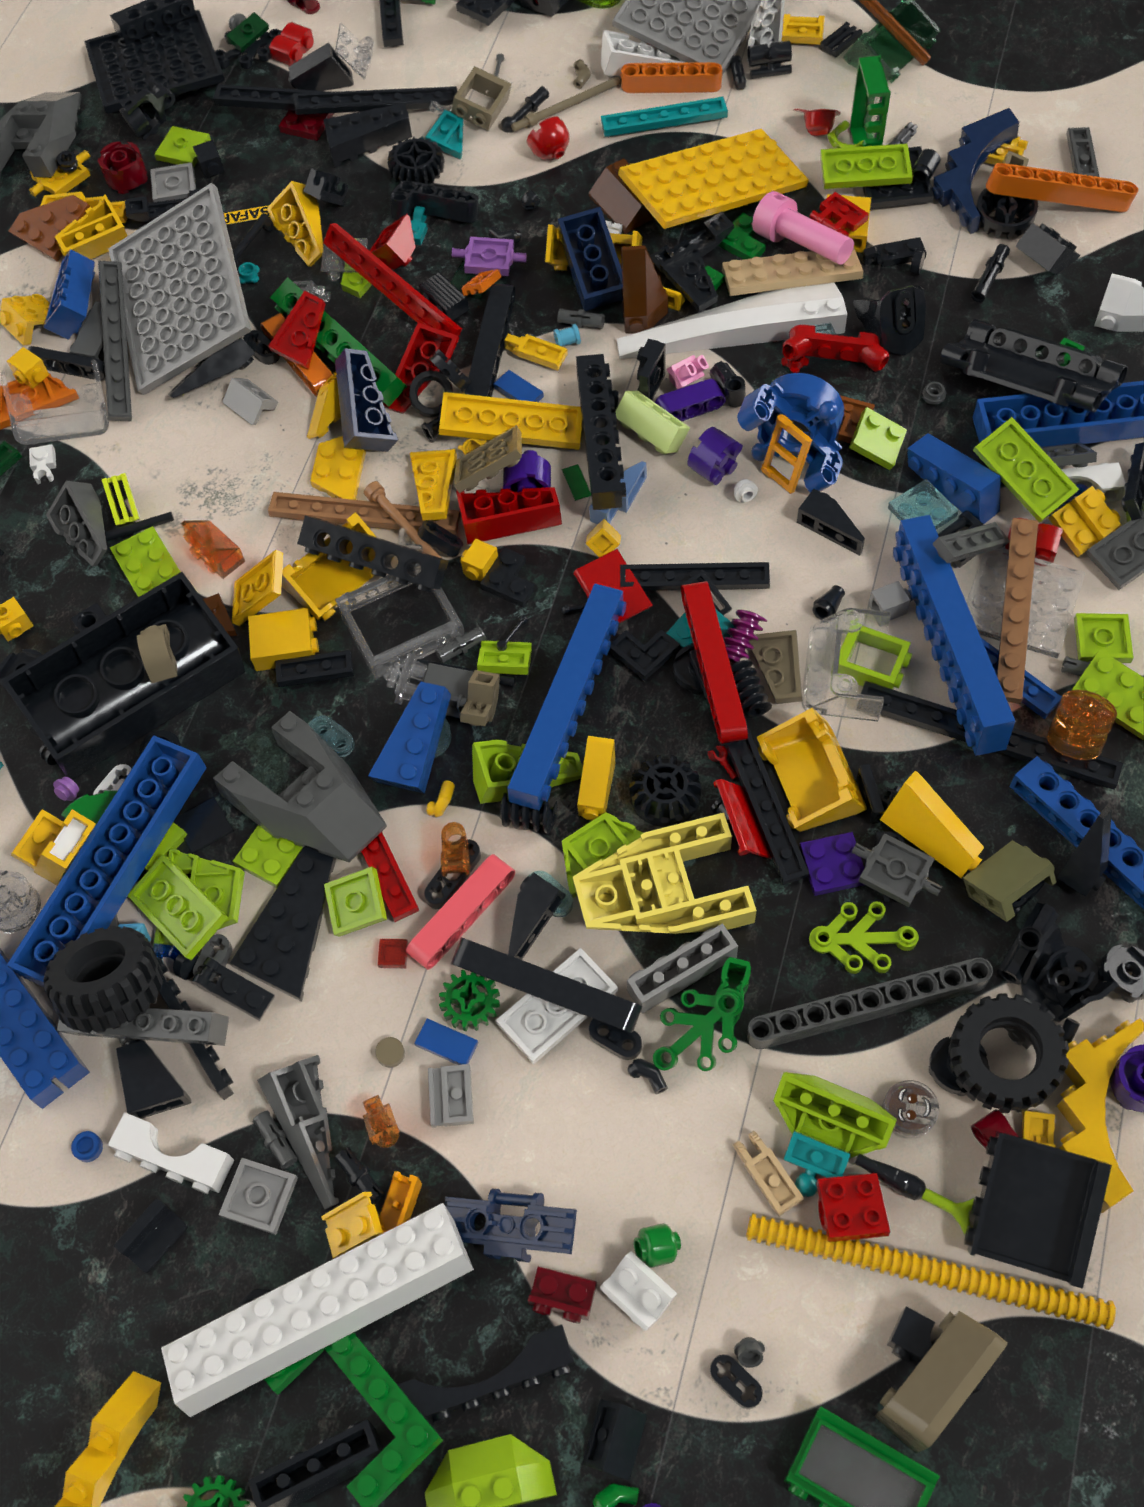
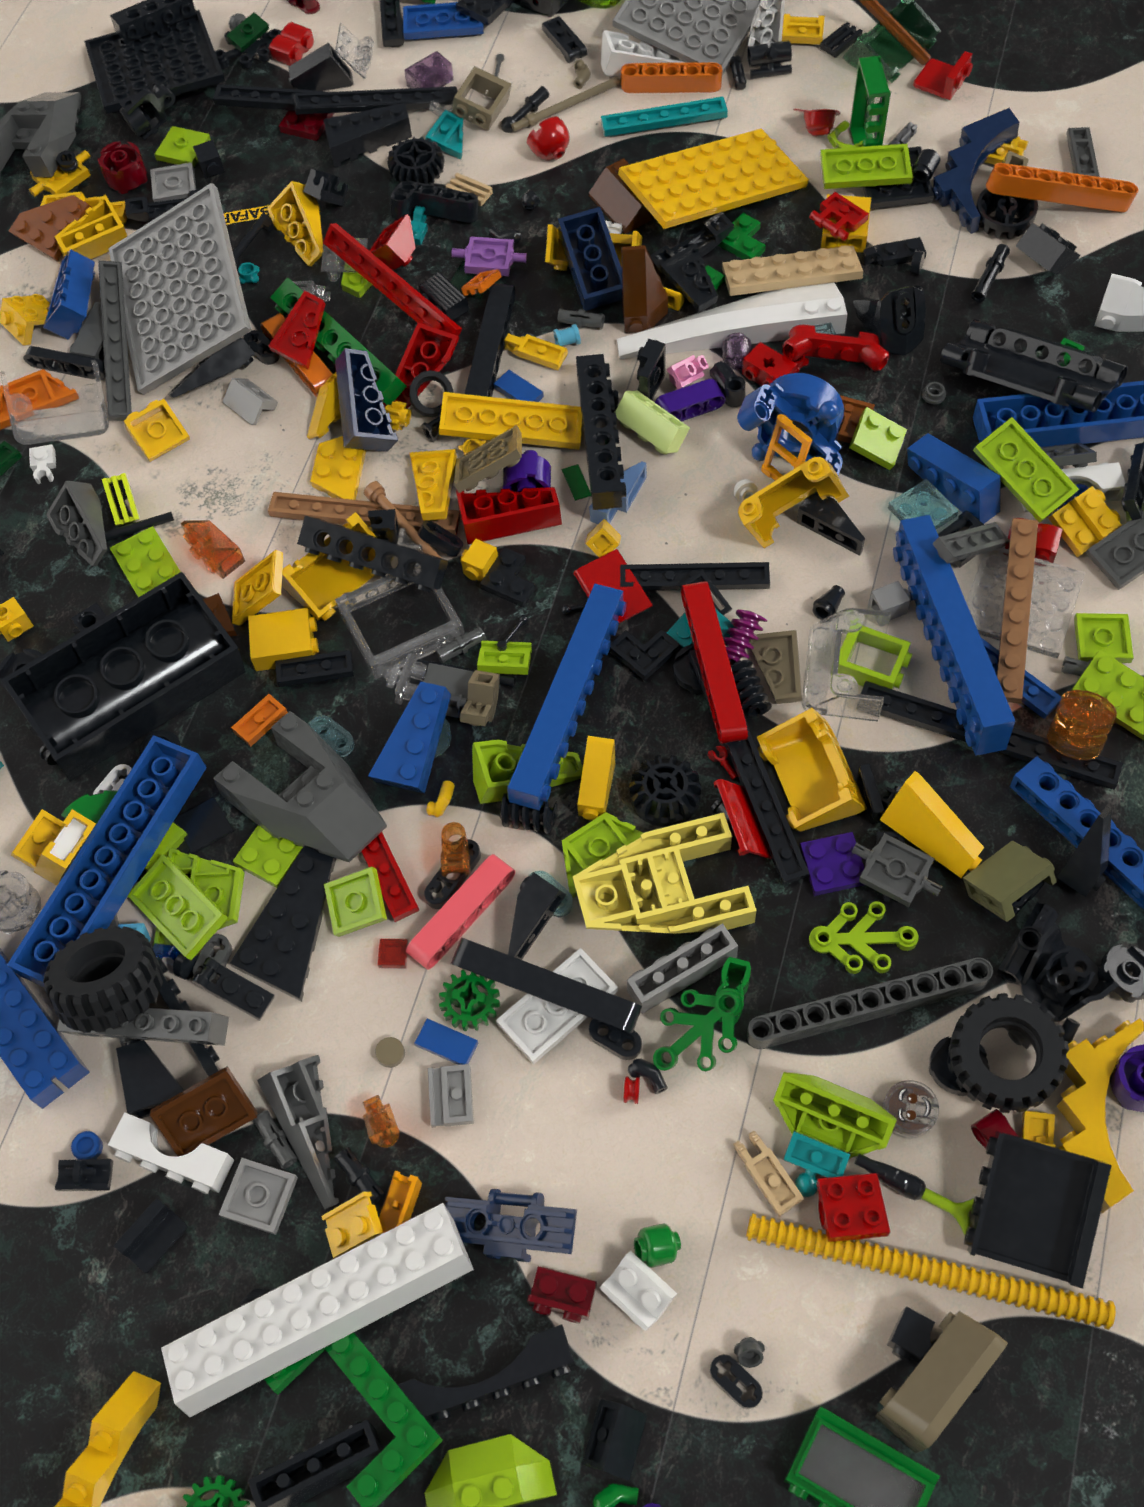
(27, 368): yellow brick -> none
(66, 789): medium lavender plate -> none
(84, 1175): none -> black hips
(156, 429): none -> yellow plate
(157, 653): dark tan brick -> none
(204, 1112): none -> reddish brown plate
(259, 720): none -> orange plate
(385, 524): none -> black hinge
(399, 415): none -> yellow gear
(429, 72): none -> clear purple brick
(437, 21): none -> blue plate
(450, 370): black plate -> none
(471, 186): none -> tan tile
(564, 39): none -> black plate
(631, 1090): none -> red bush
(714, 455): dark purple brick -> none
(735, 349): none -> clear purple head
(761, 508): none -> yellow windscreen
(766, 365): none -> red brick
(778, 219): bright pink piece -> none
(944, 78): none -> red bracket

